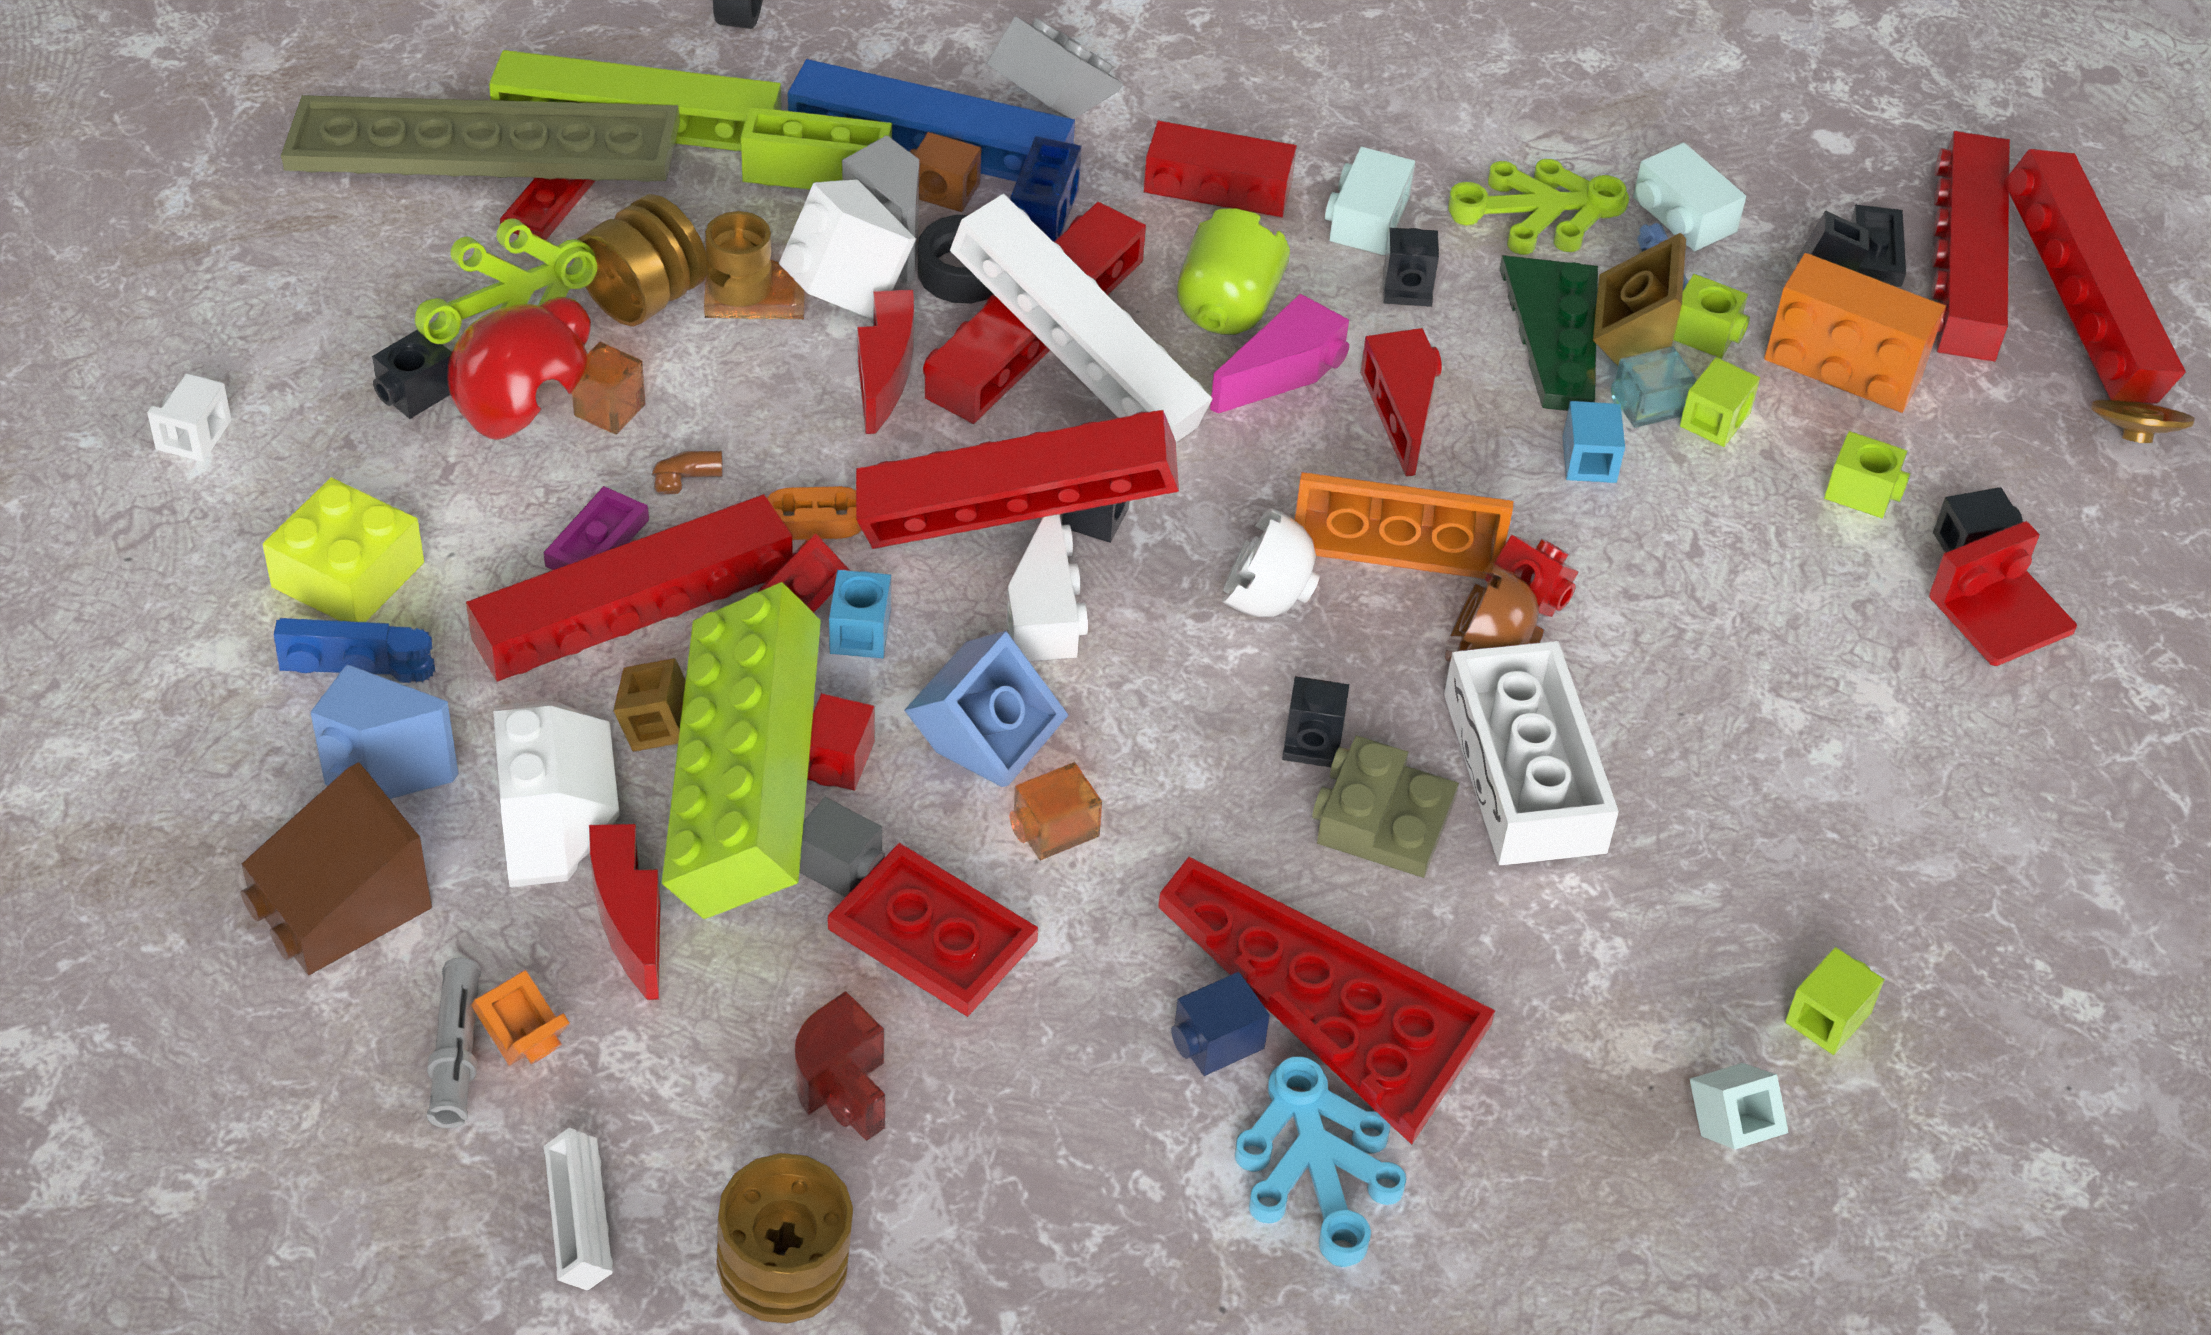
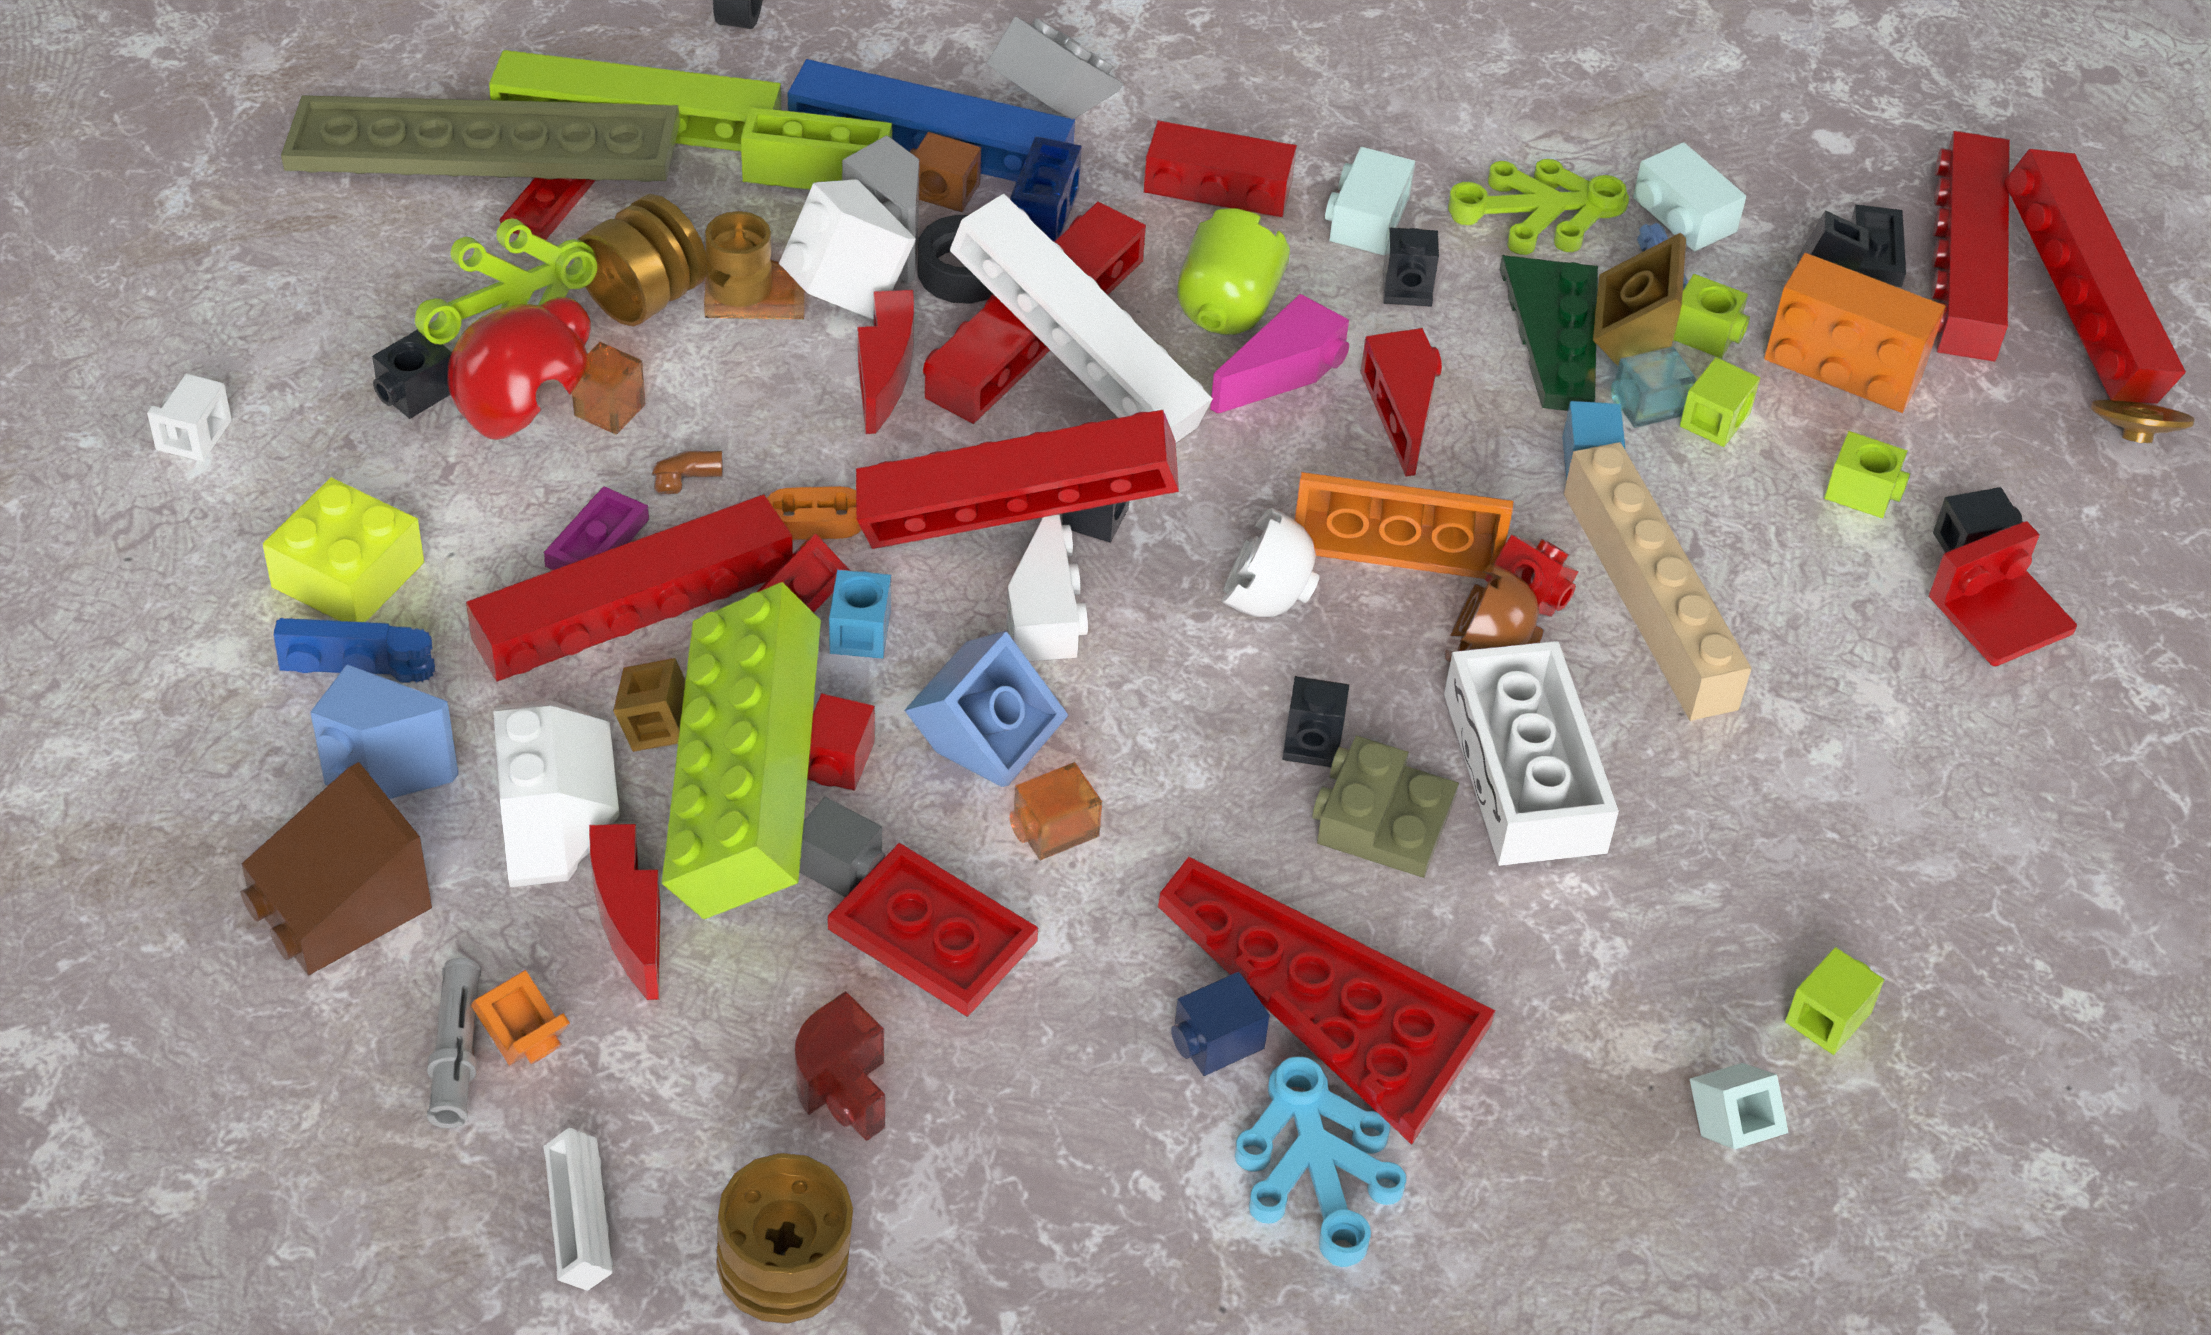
(1656, 582): none -> tan brick

